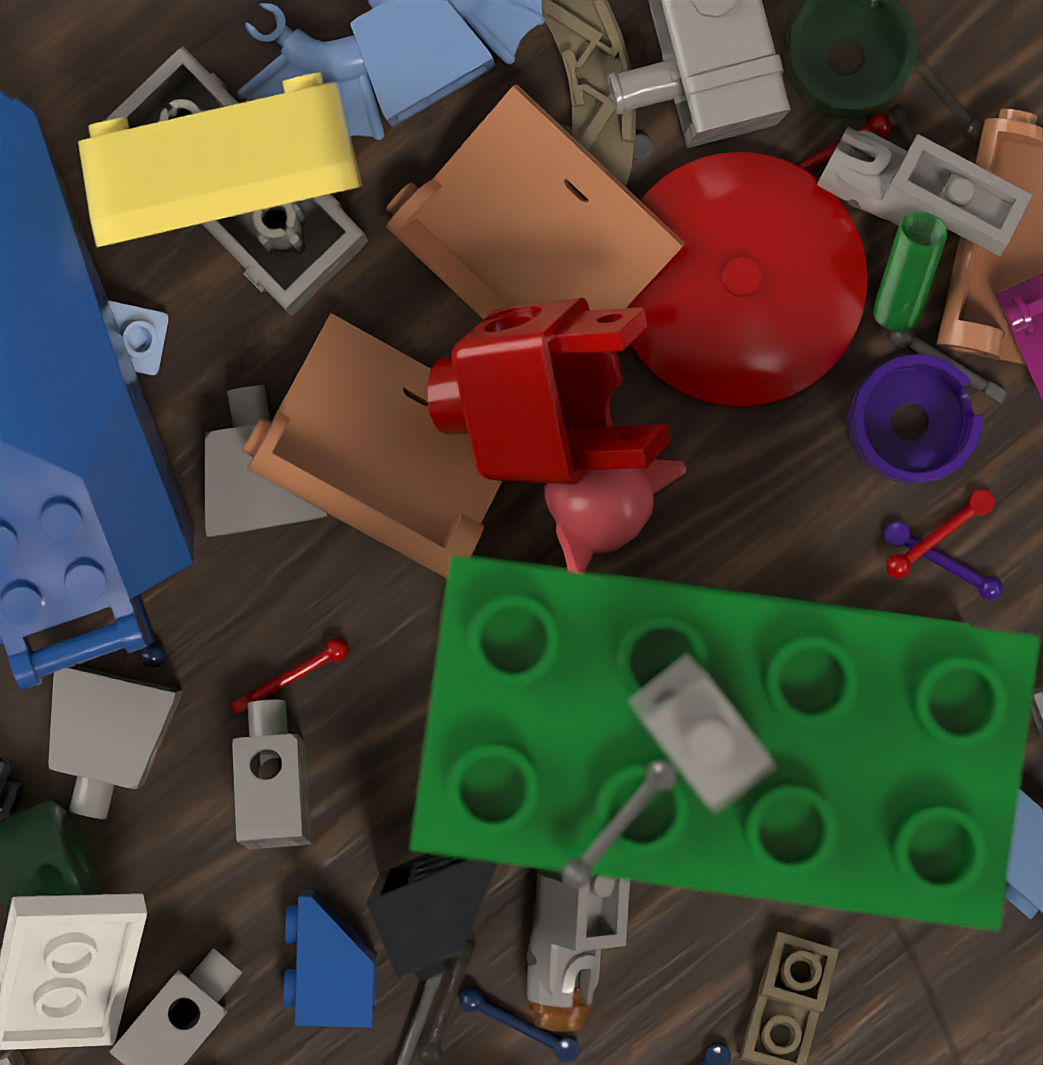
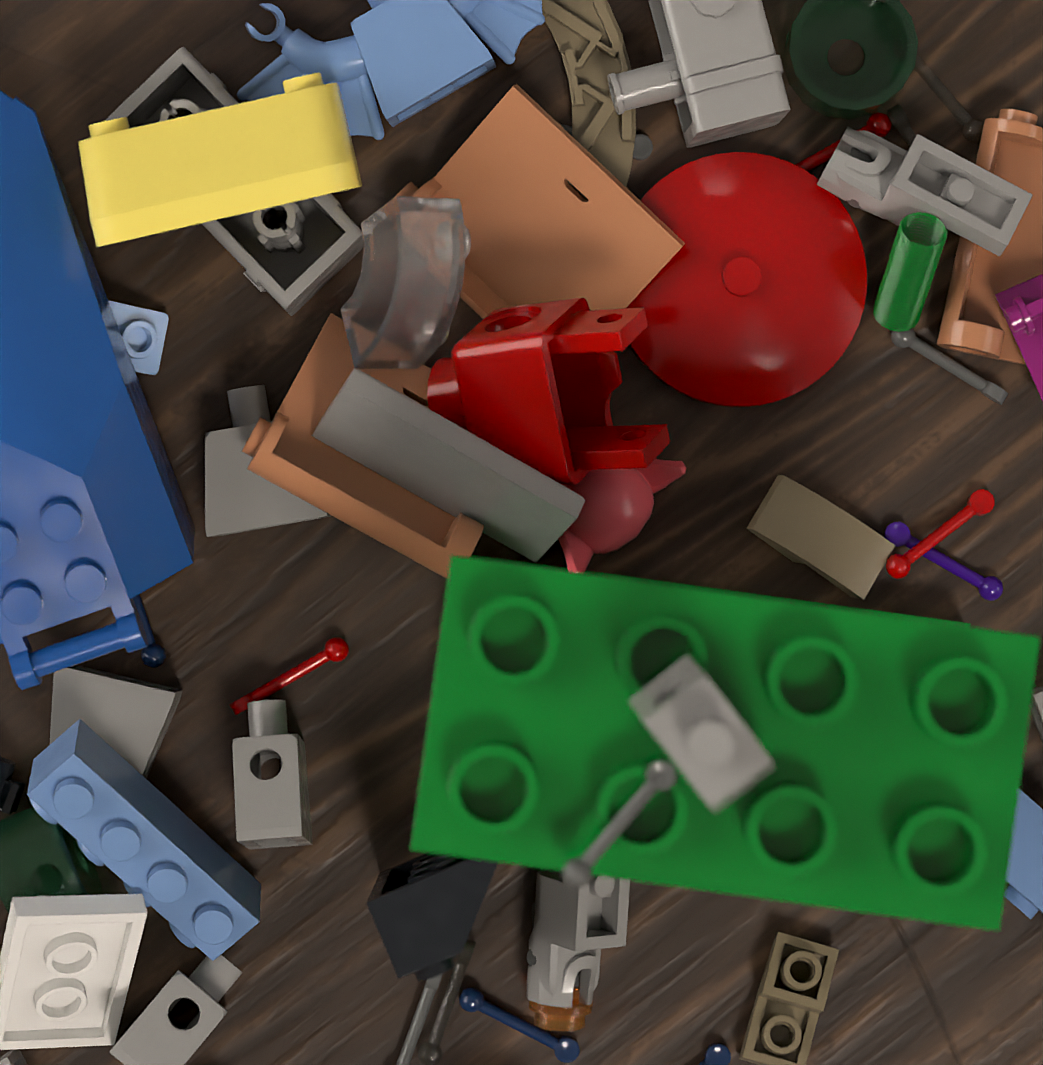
(144, 840): none -> medium blue brick
(333, 967): blue slope -> none
(407, 282): none -> clear brick
(447, 465): none -> light grey tile
(821, 536): none -> dark tan slope
(951, 425): dark purple piece -> none

